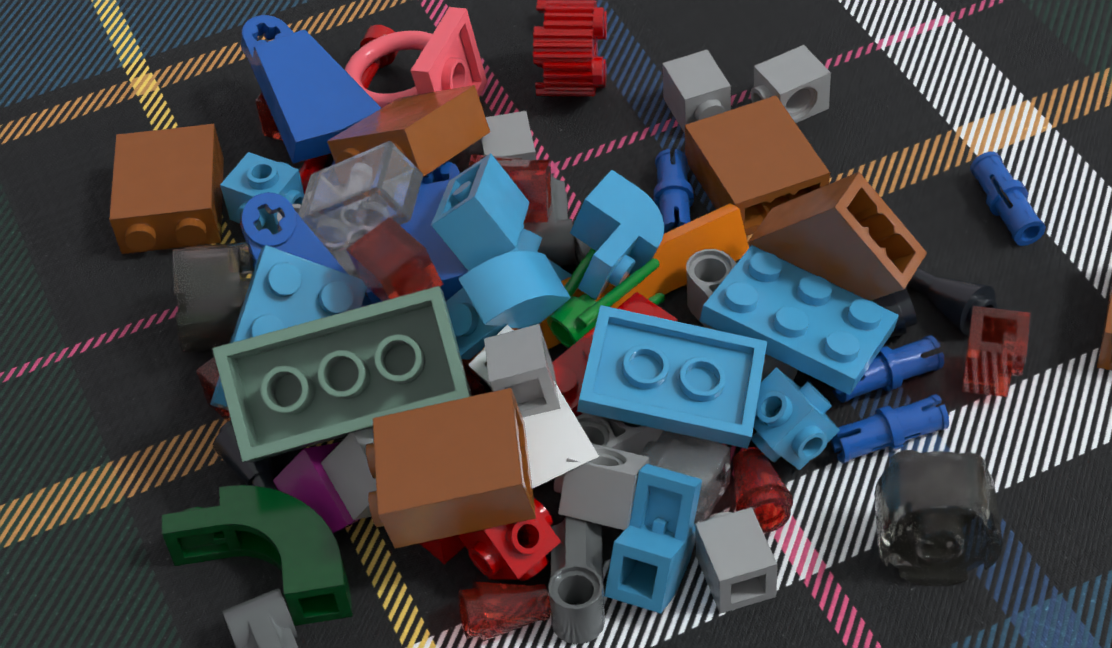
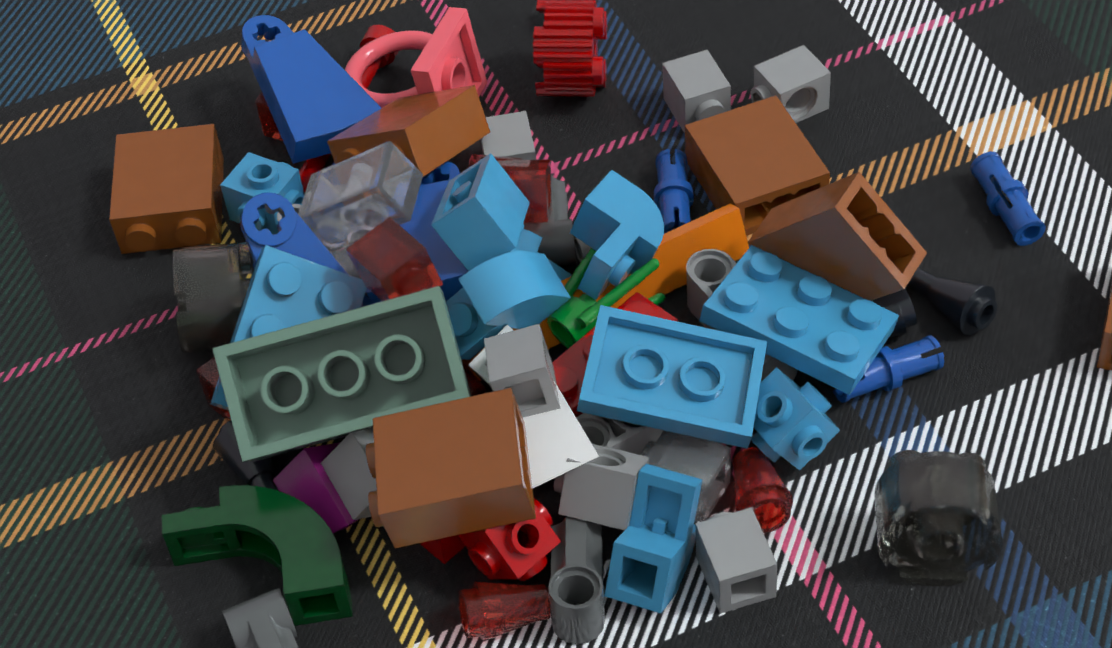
(890, 428): blue pin -> none
(995, 350): clear red brick -> none

